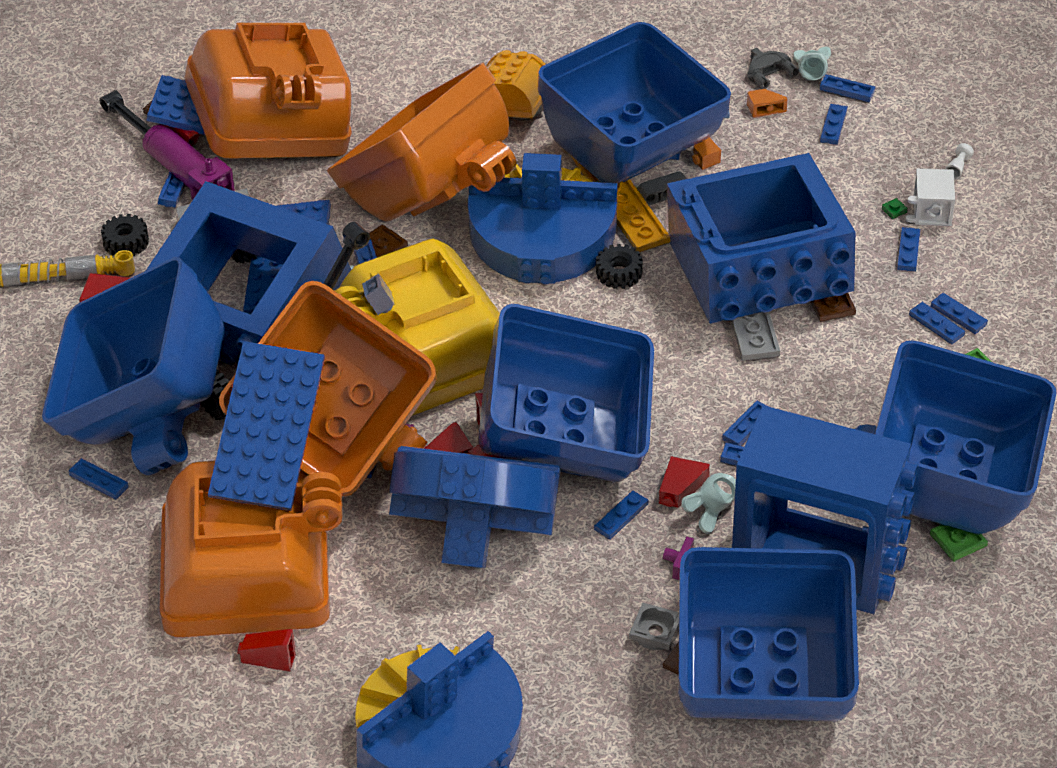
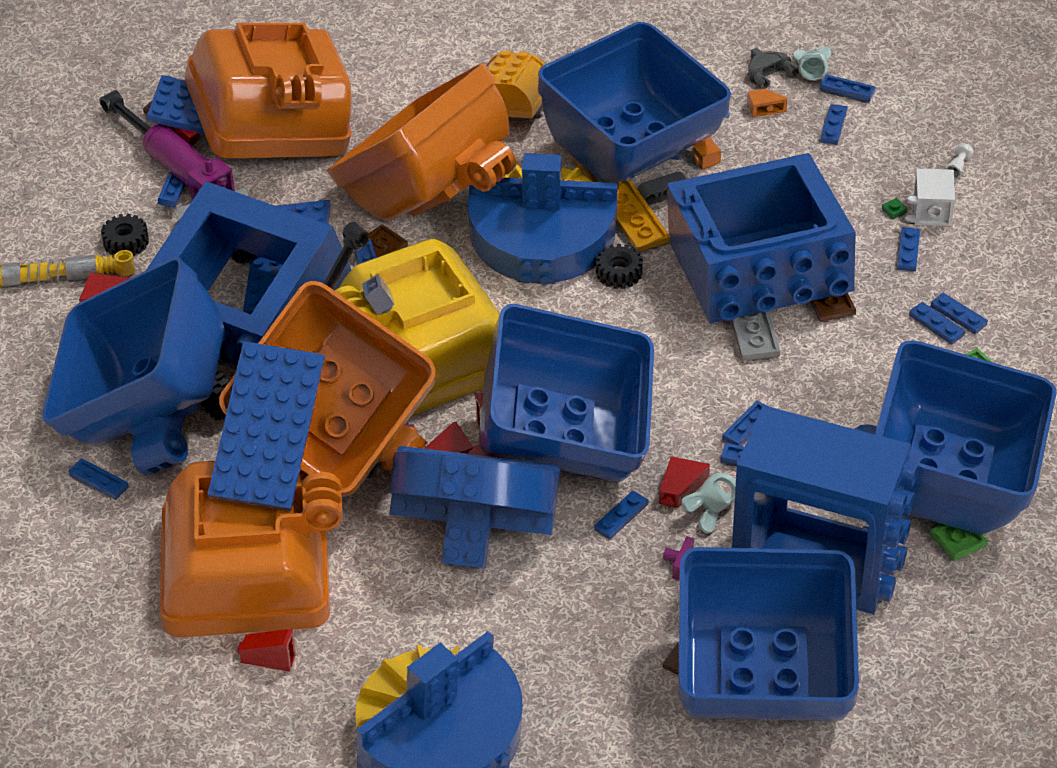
(655, 616): light grey piece -> none

